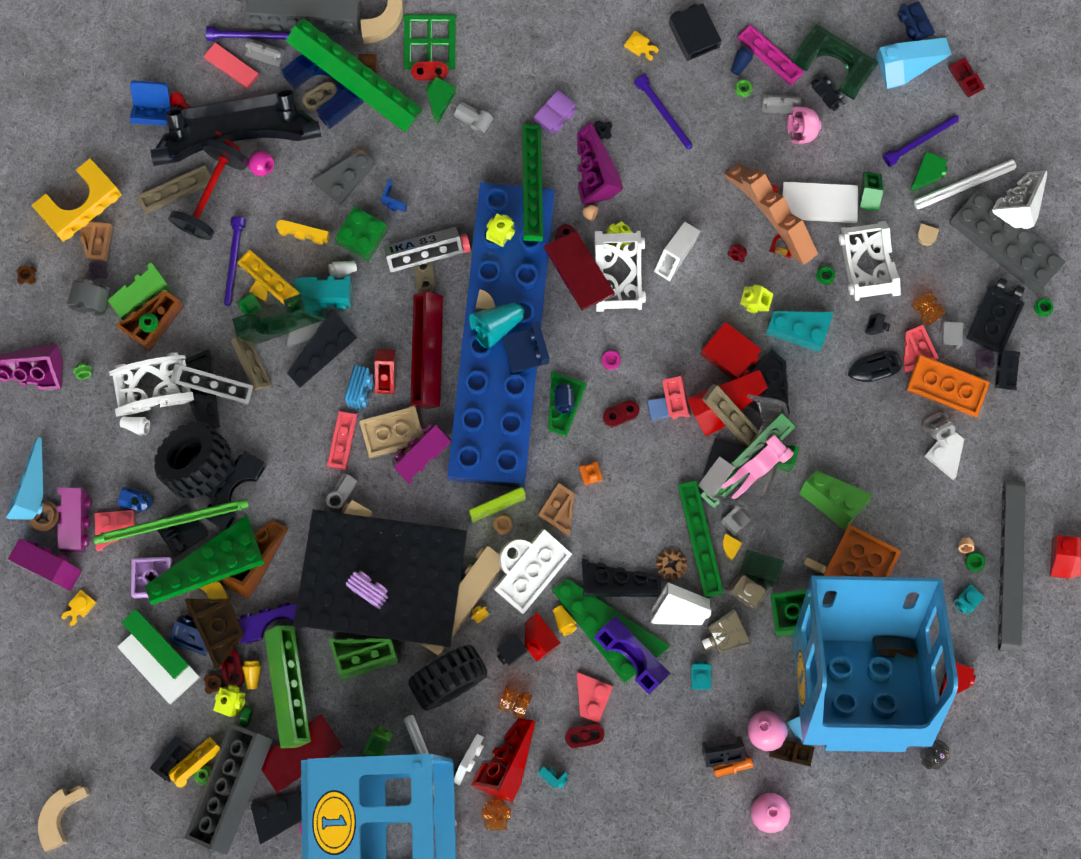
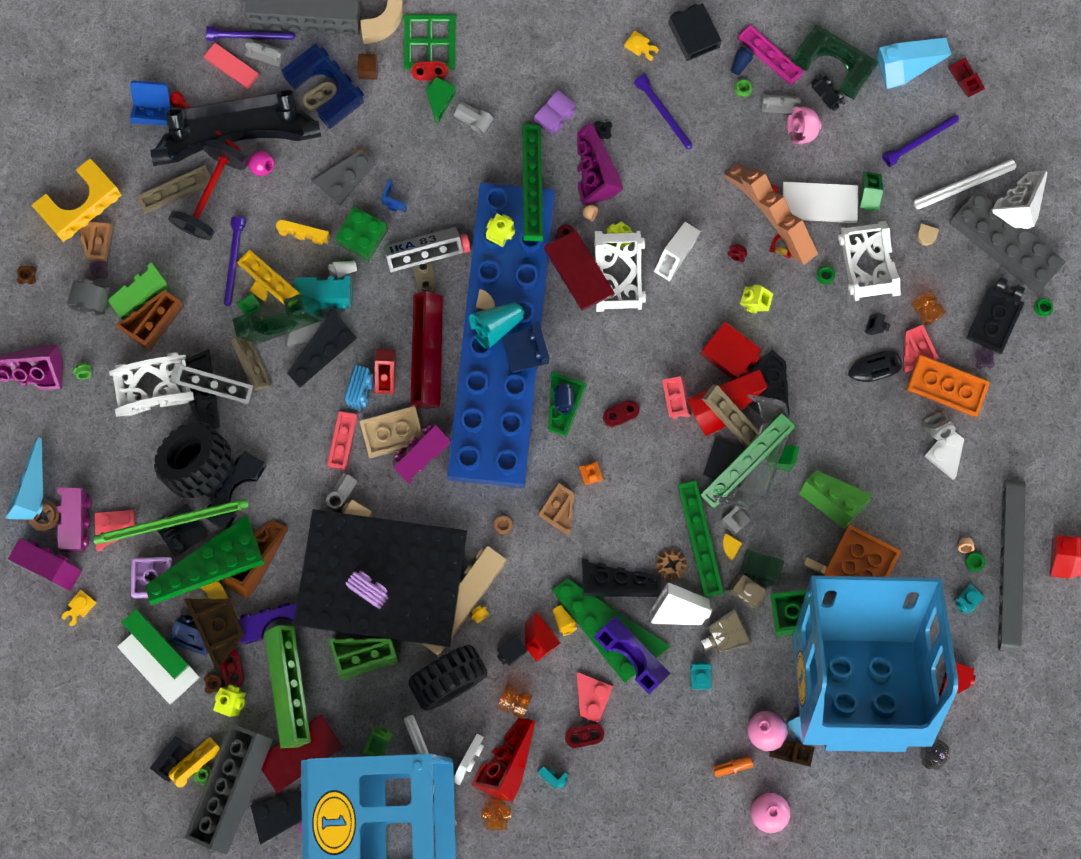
(49, 821): tan arch -> none
(134, 500): blue rock -> none
(138, 425): white cone -> none
(148, 328): green plate -> none
(246, 716): green tile -> none
(252, 673): yellow cone -> none
(353, 74): green brick -> none
(497, 504): lime tile -> none
(529, 569): white plate -> none
(611, 360): dark pink tile -> none
(658, 408): medium blue tile -> none
(716, 476): white sticker -> none
(724, 753): black hinge -> none
(760, 464): bright pink flag -> none
(800, 328): teal wedge -> none
(892, 645): dark brown slope -> none
(916, 21): dark blue bracket -> none
(930, 171): green slope -> none
(952, 333): light grey panel -> none
(1007, 370): black hinge -> none

